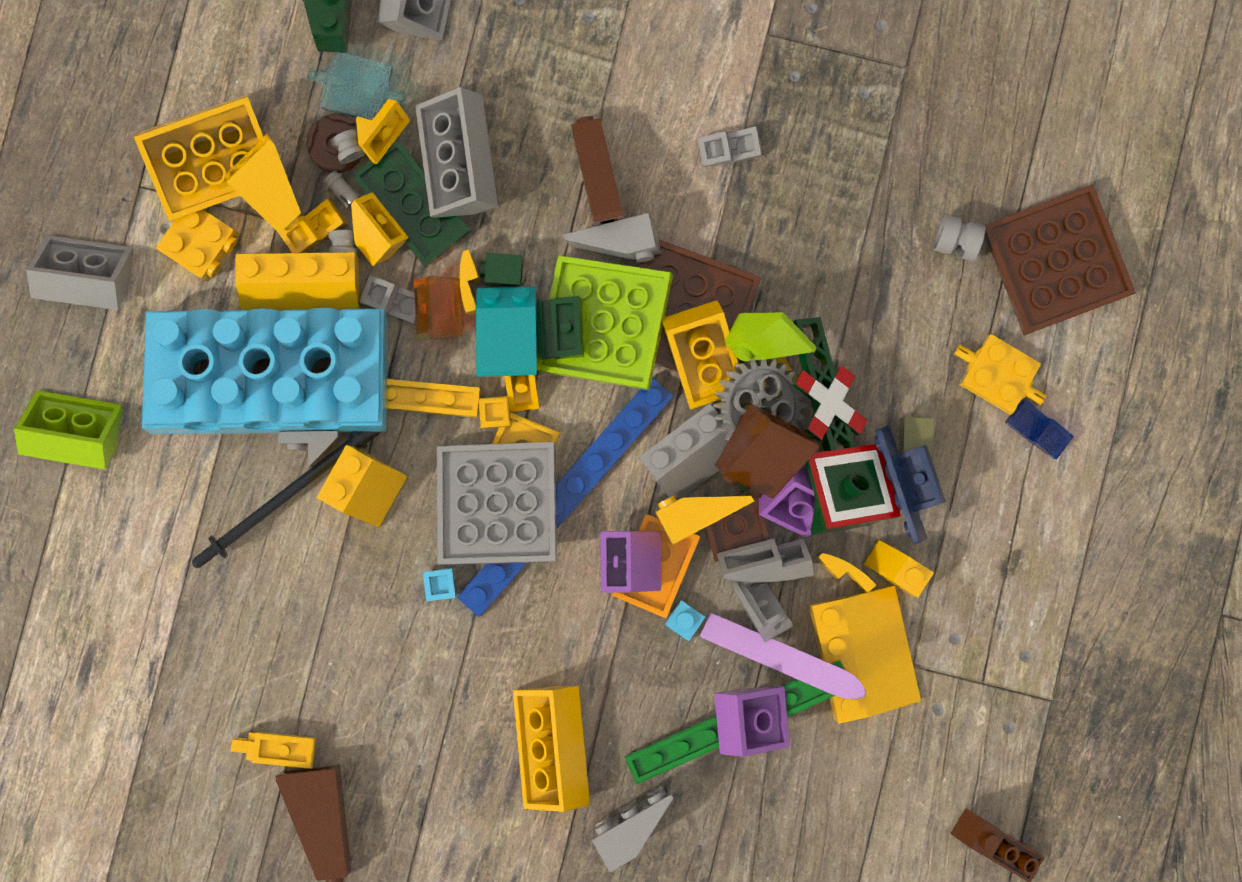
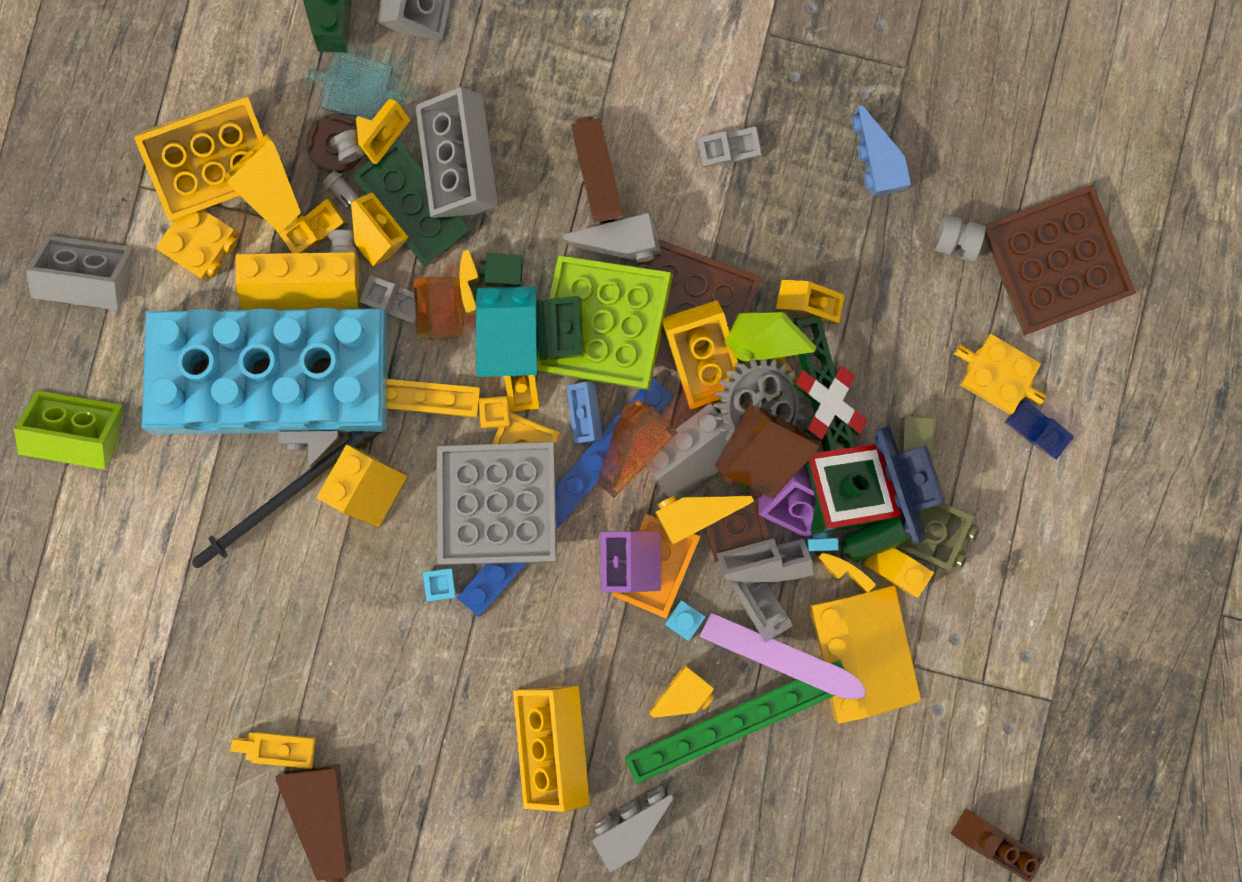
(584, 412): none -> medium blue plate
(635, 441): none -> clear orange slope
(683, 695): none -> yellow slope
(752, 720): medium lavender slope -> none
(810, 300): none -> yellow slope
(822, 542): none -> medium azure plate
(875, 539): none -> dark green brick
(883, 159): none -> medium blue slope
(947, 537): none -> olive plate

